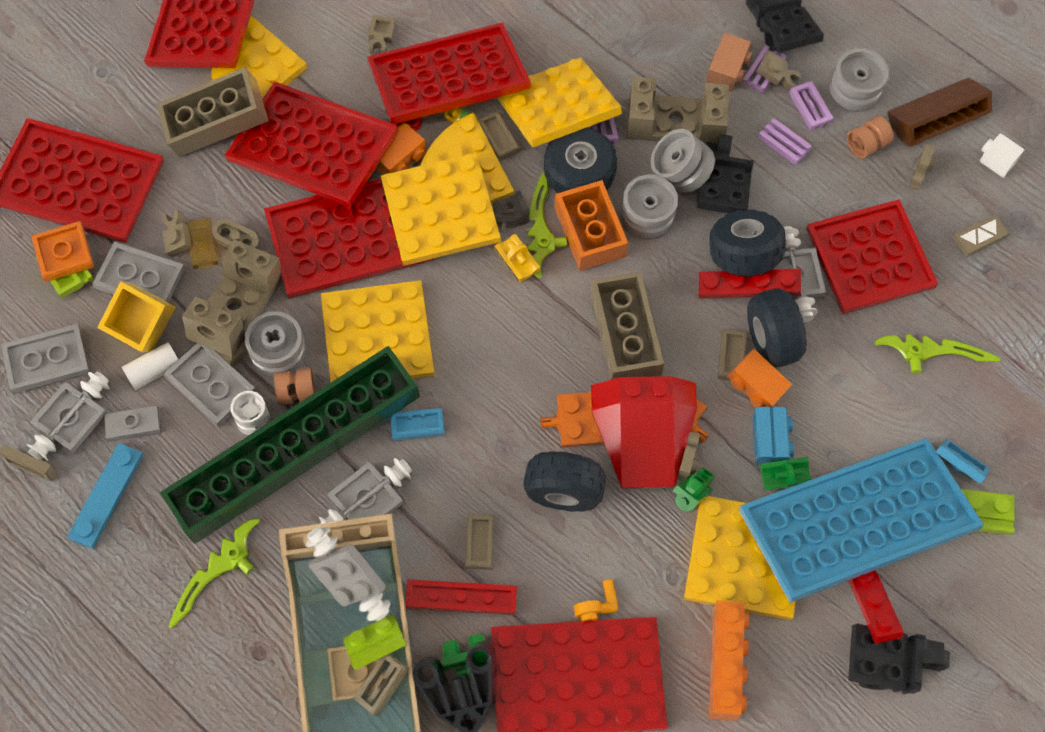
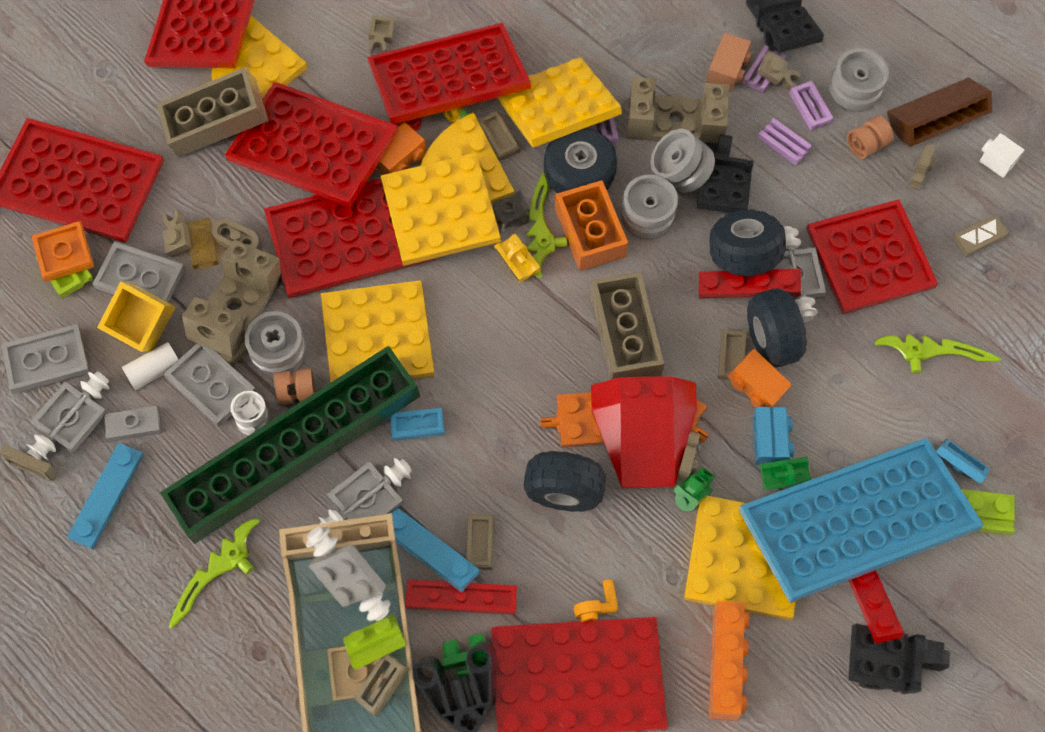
(433, 551): none -> dark azure plate

